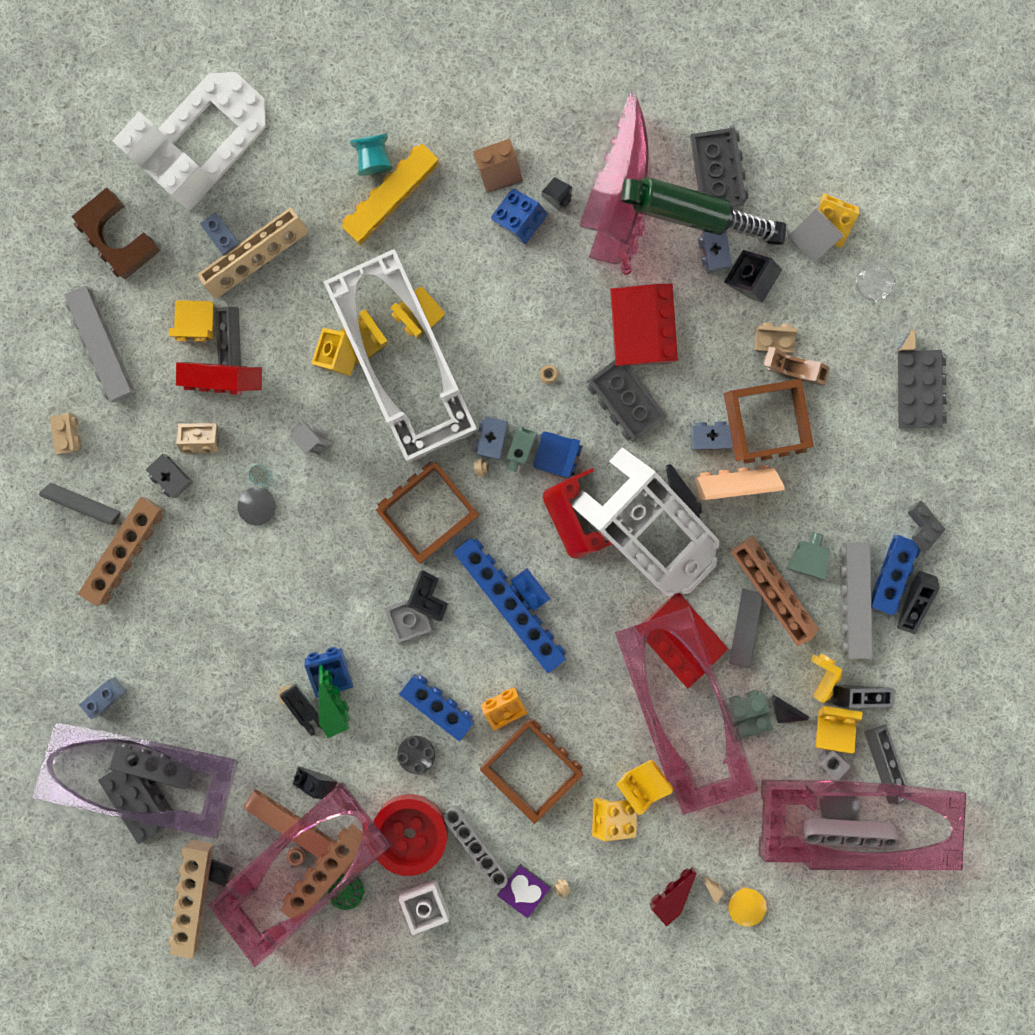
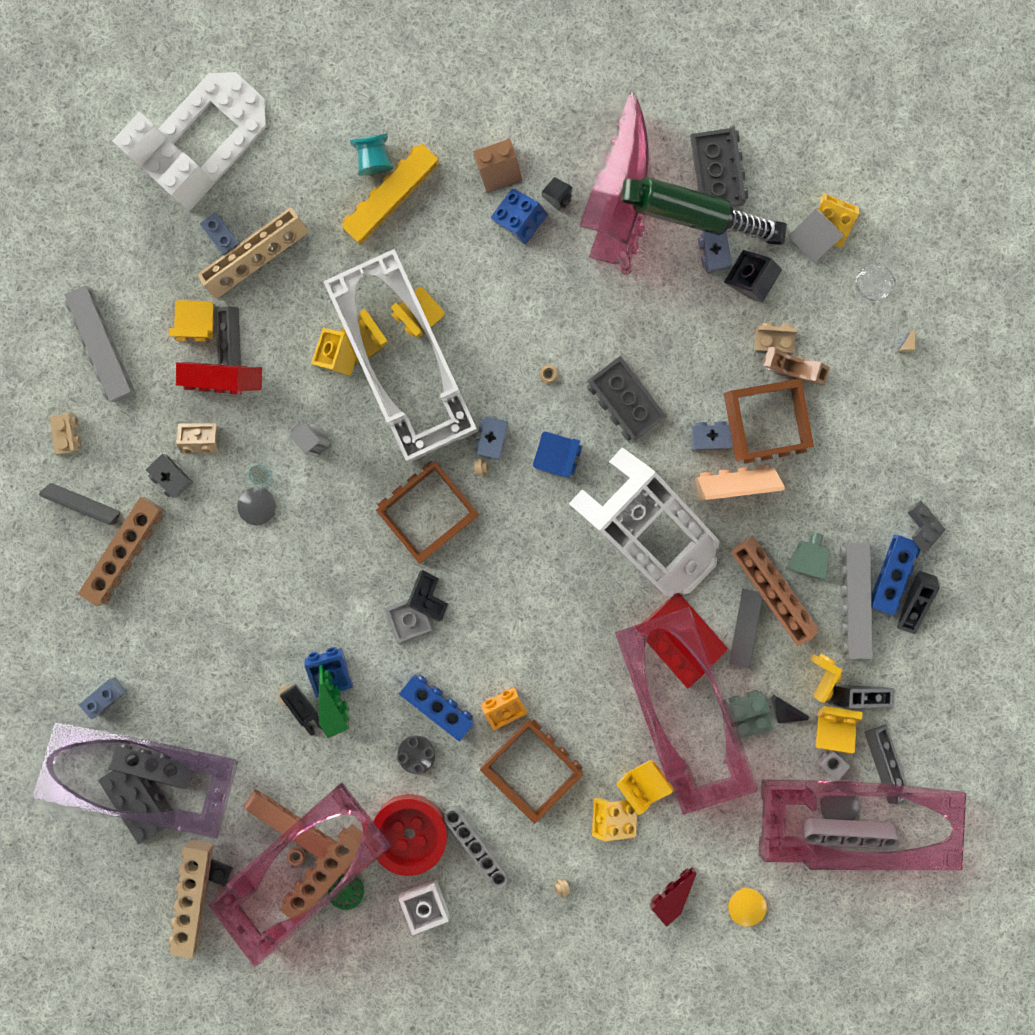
(92, 220): reddish brown arch -> none
(313, 783): black slope -> none
(522, 440): sand green torso -> none
(524, 891): tile -> none
(530, 589): blue bracket -> none
(547, 661): blue brick -> none
(566, 522): red windscreen -> none
(644, 325): red slope -> none
(681, 489): black slope -> none
(714, 889): tan slope -> none
(921, 389): dark grey bracket -> none

